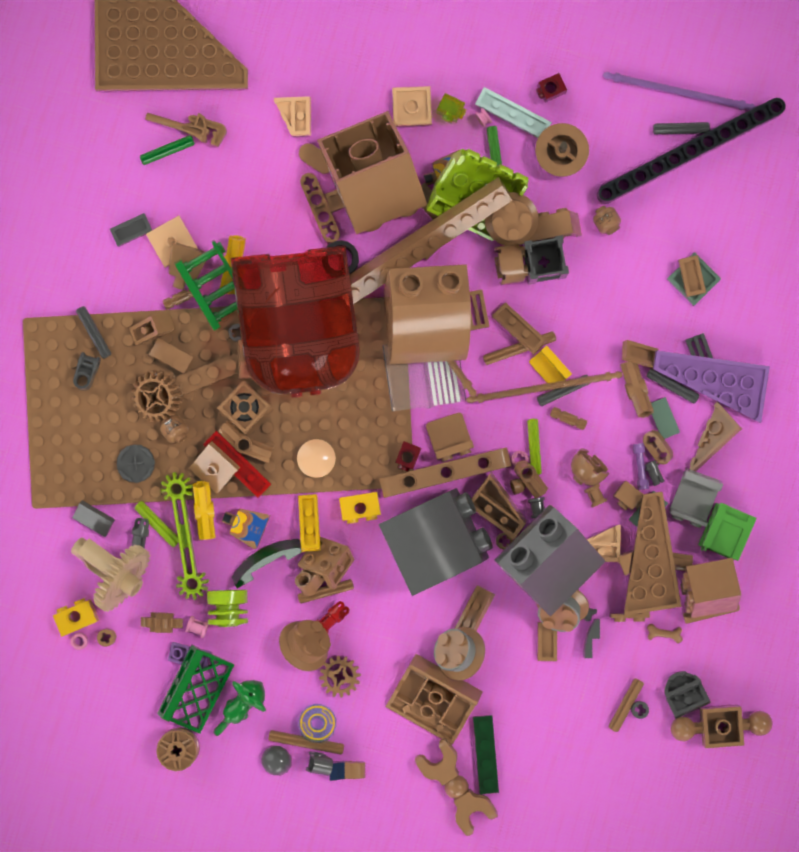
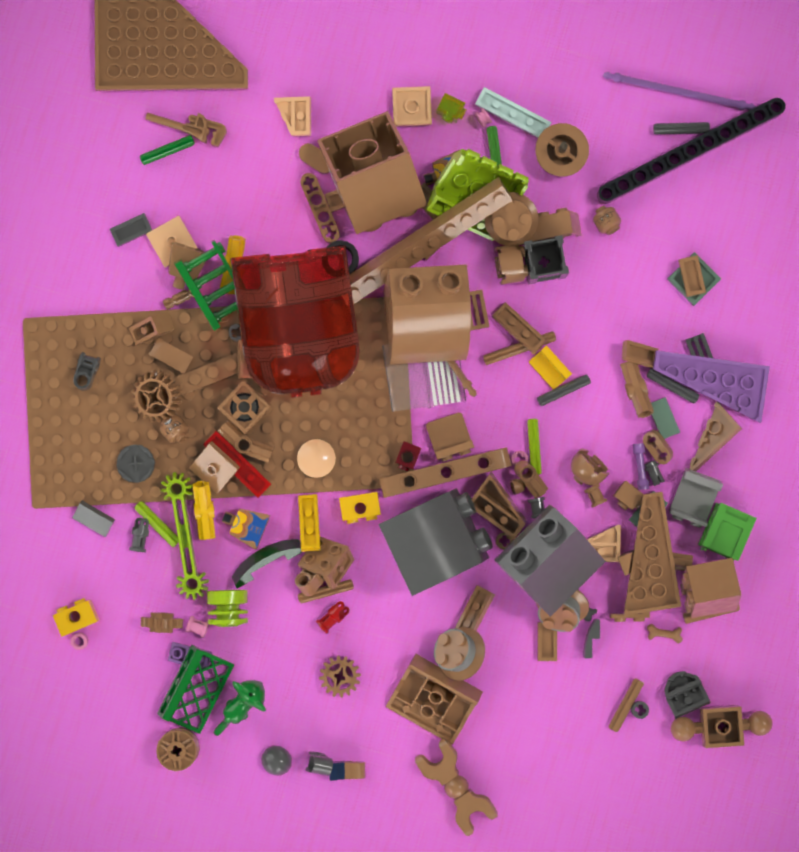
(93, 332): dark grey axle -> none
(101, 634): medium nougat bush -> none
(120, 576): tan piece -> none
(300, 741): medium nougat axle -> none
(305, 644): medium nougat piece -> none
(321, 712): clear light blue tile -> none
(486, 754): dark green plate -> none
(538, 388): medium nougat hose -> none
(555, 80): dark red brick -> none
(568, 418): medium nougat axle -> none

